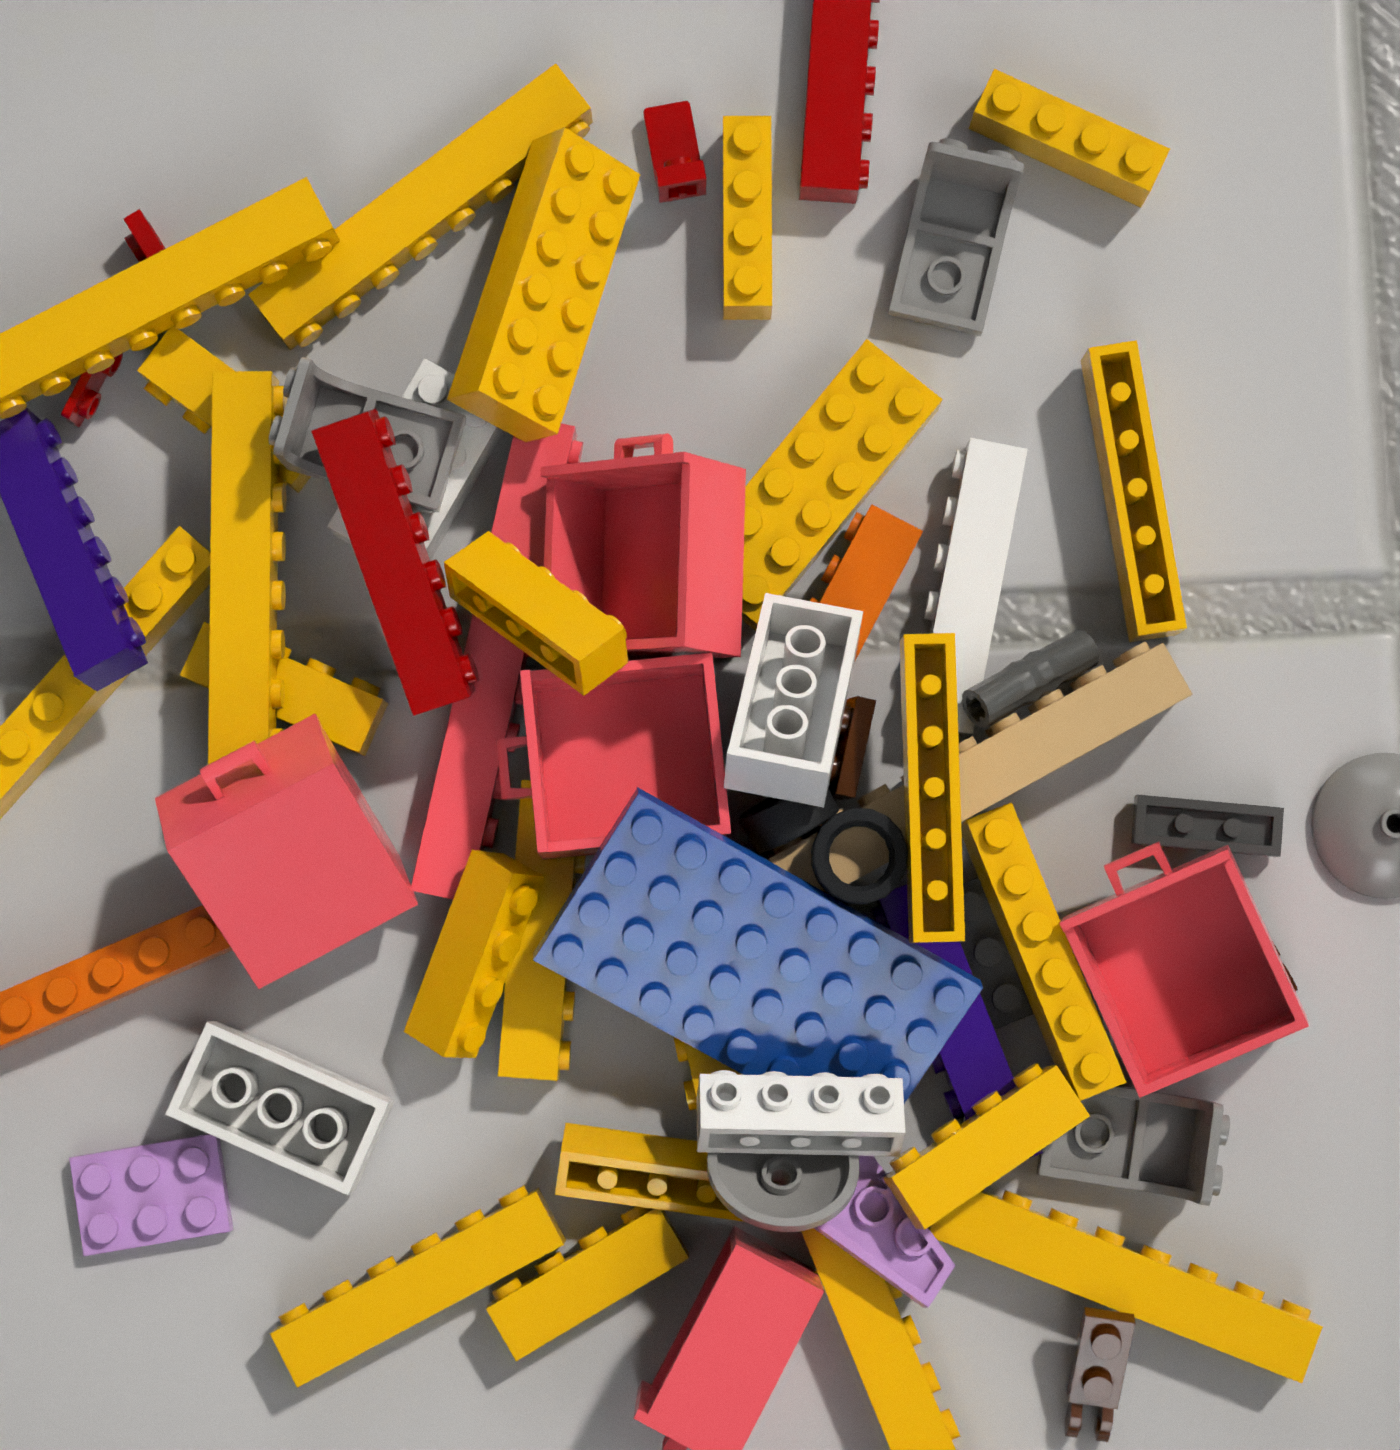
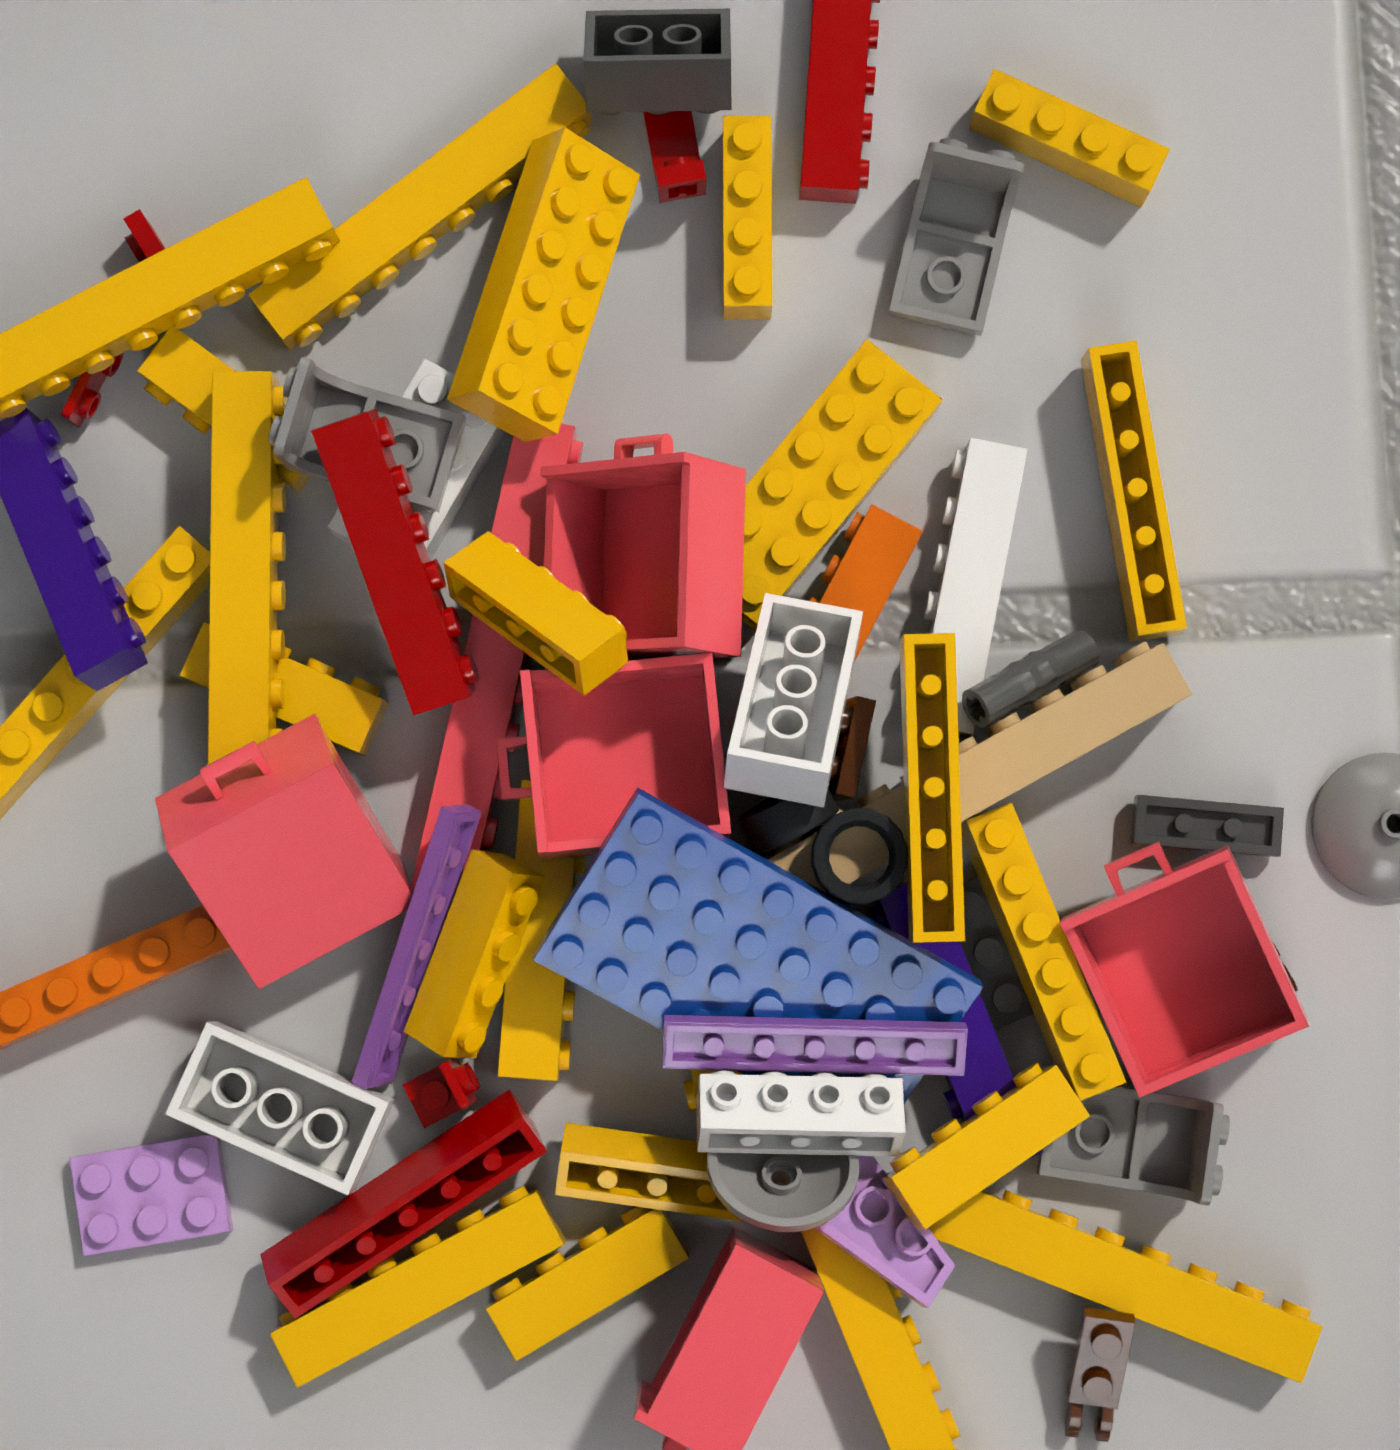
(402, 1204): none -> red brick
(416, 944): none -> medium lavender tile
(442, 1091): none -> red bracket
(657, 61): none -> dark grey brick
(814, 1045): none -> medium lavender tile

